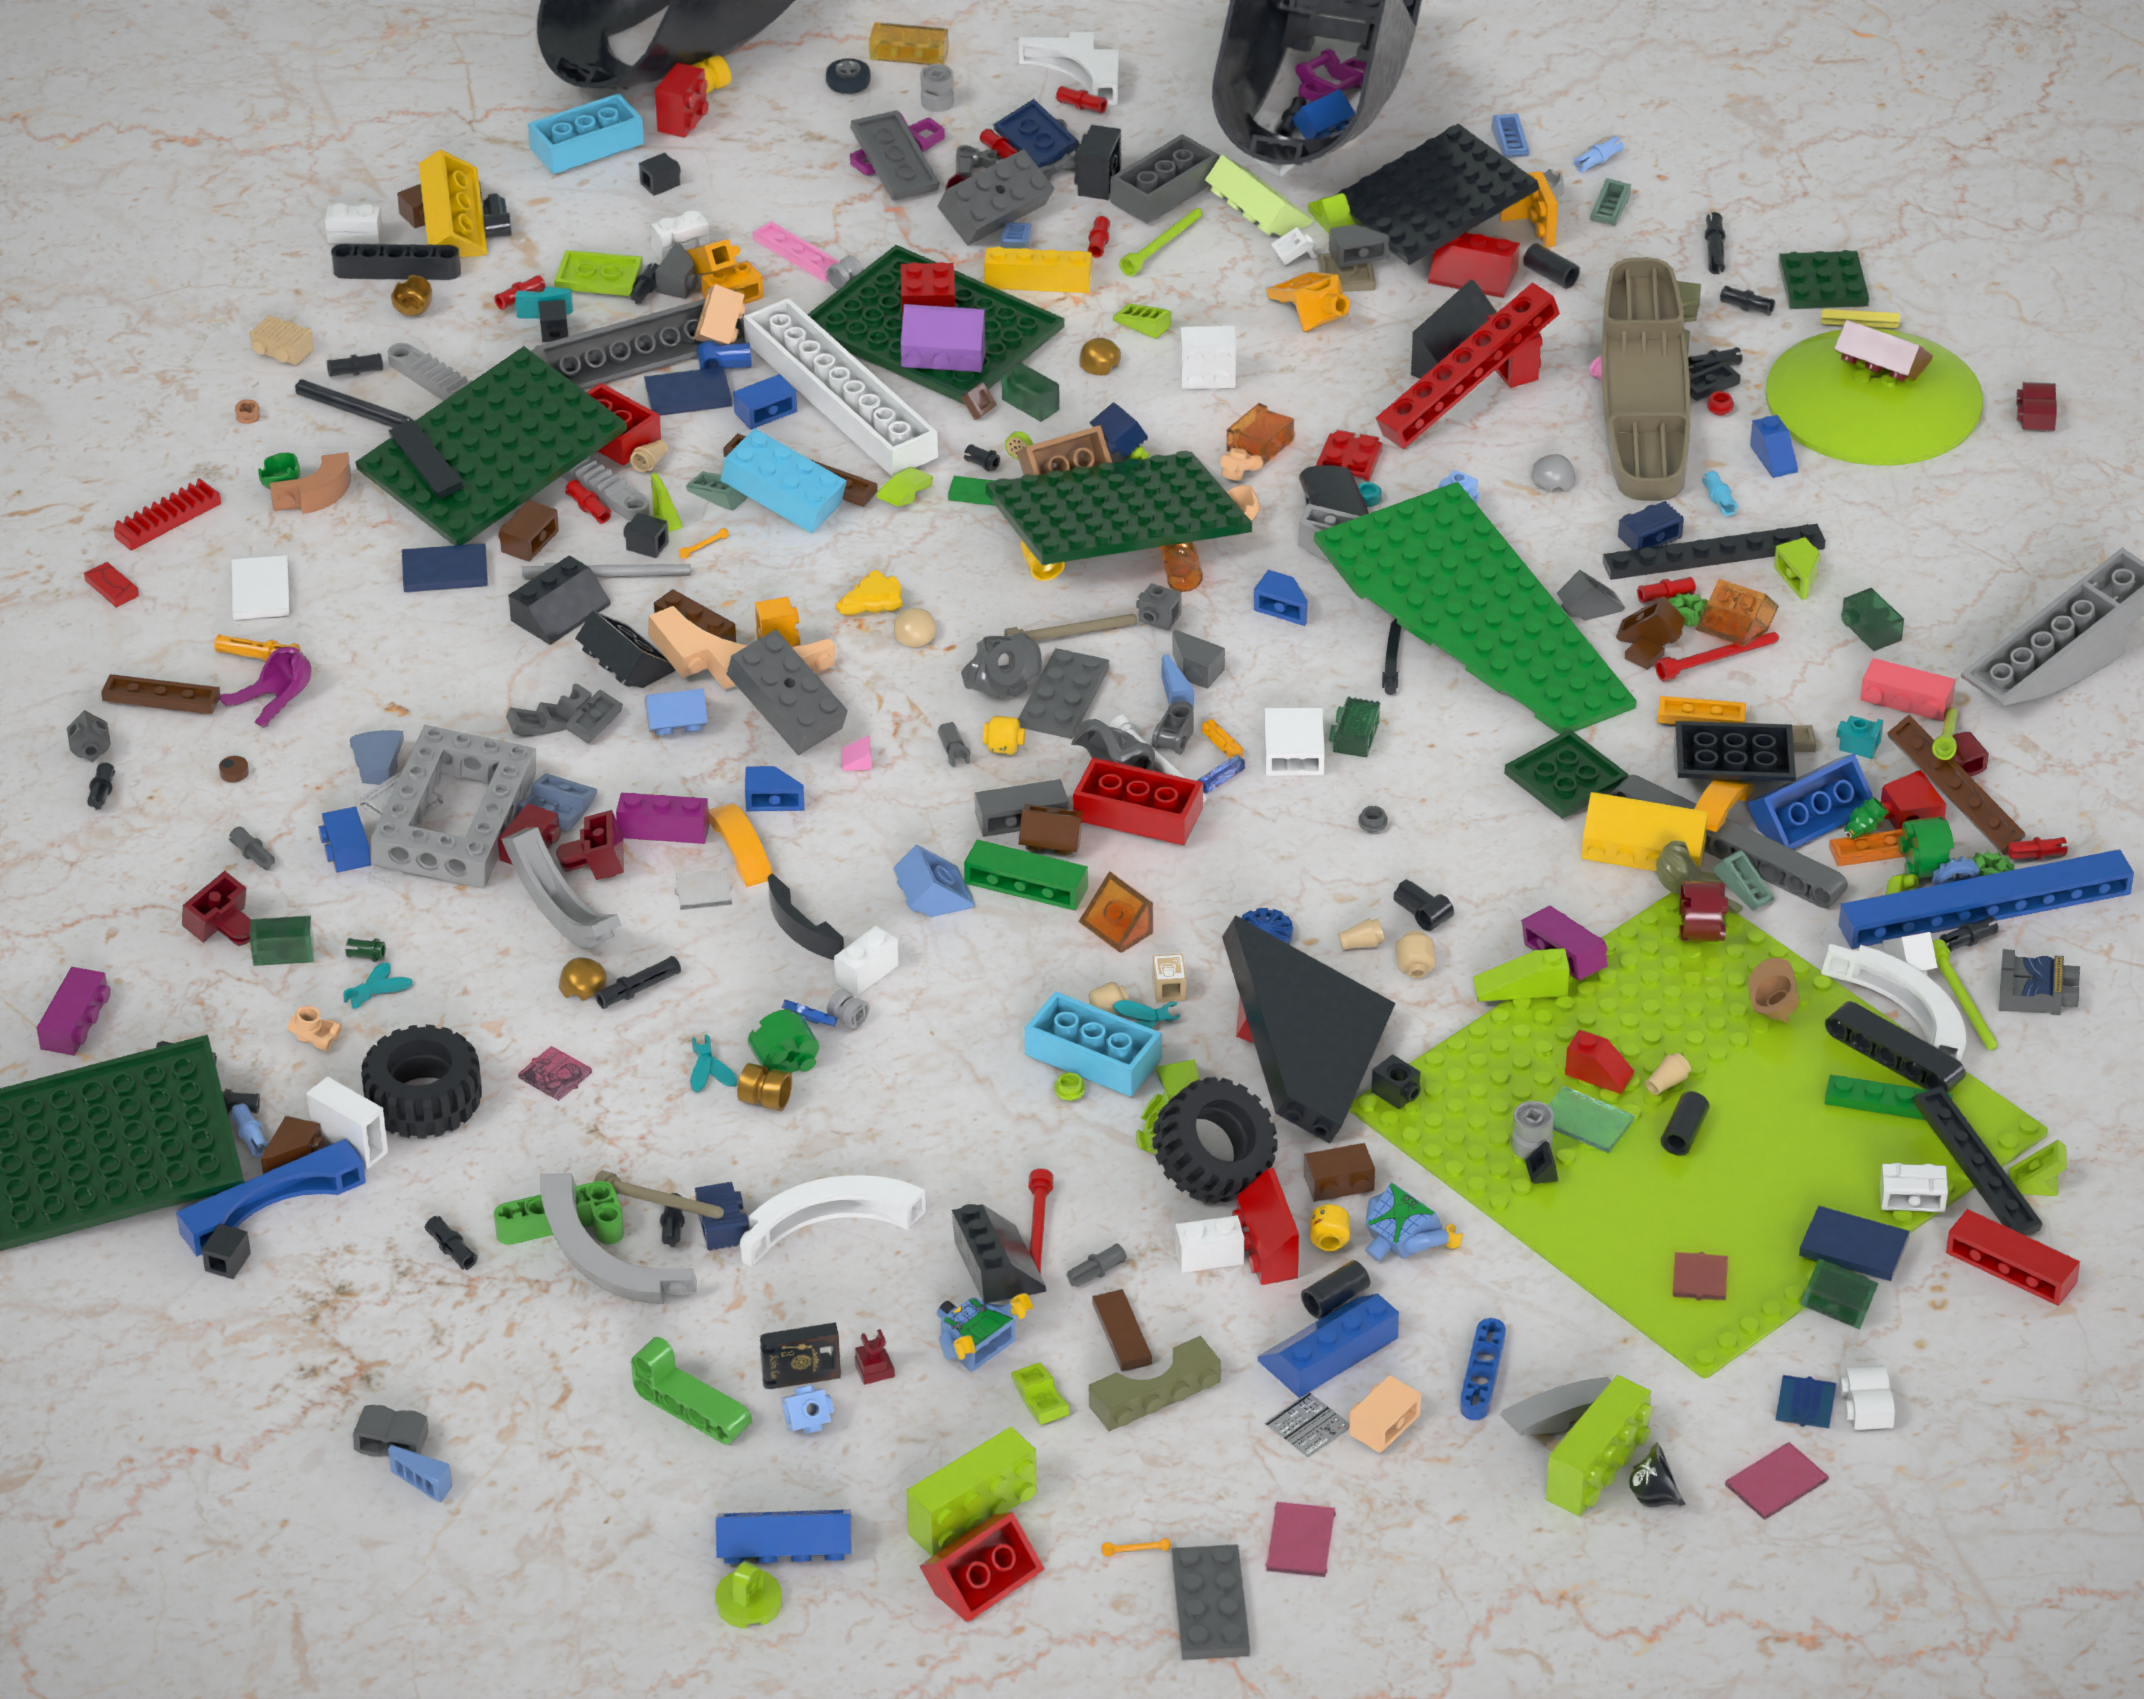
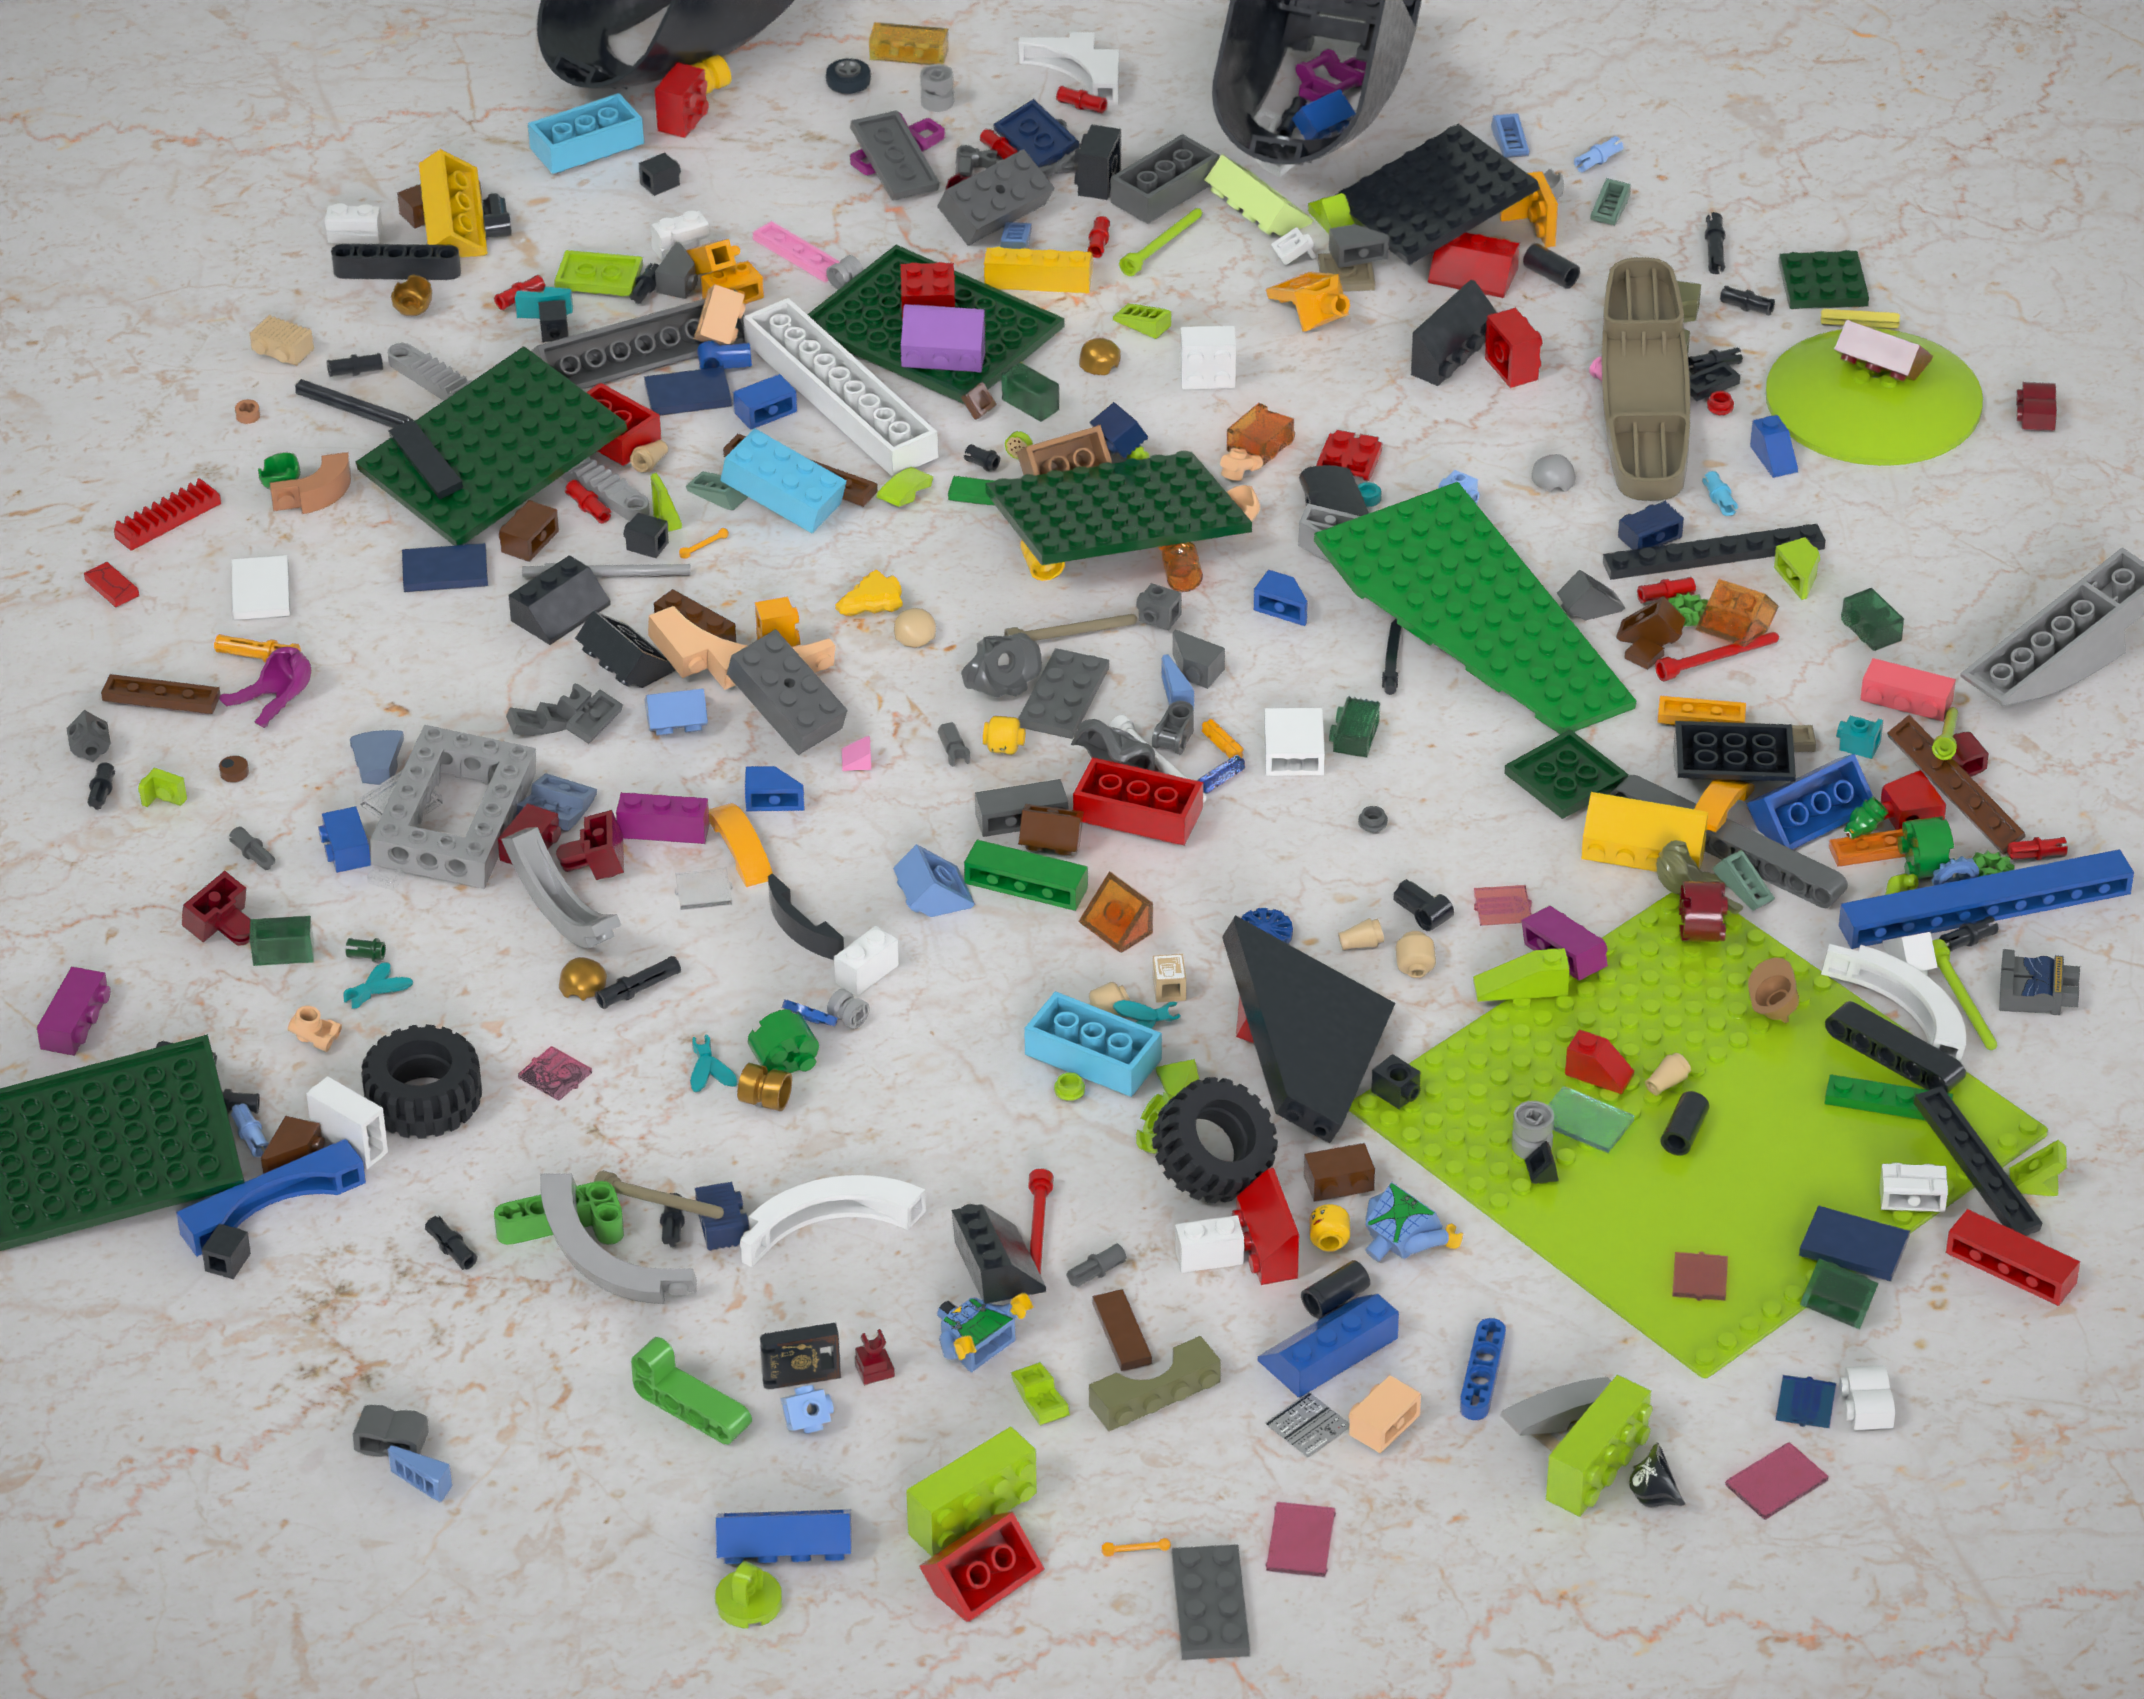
(162, 786): none -> lime bracket
(1467, 365): red brick -> none
(1502, 904): none -> clear pink piece

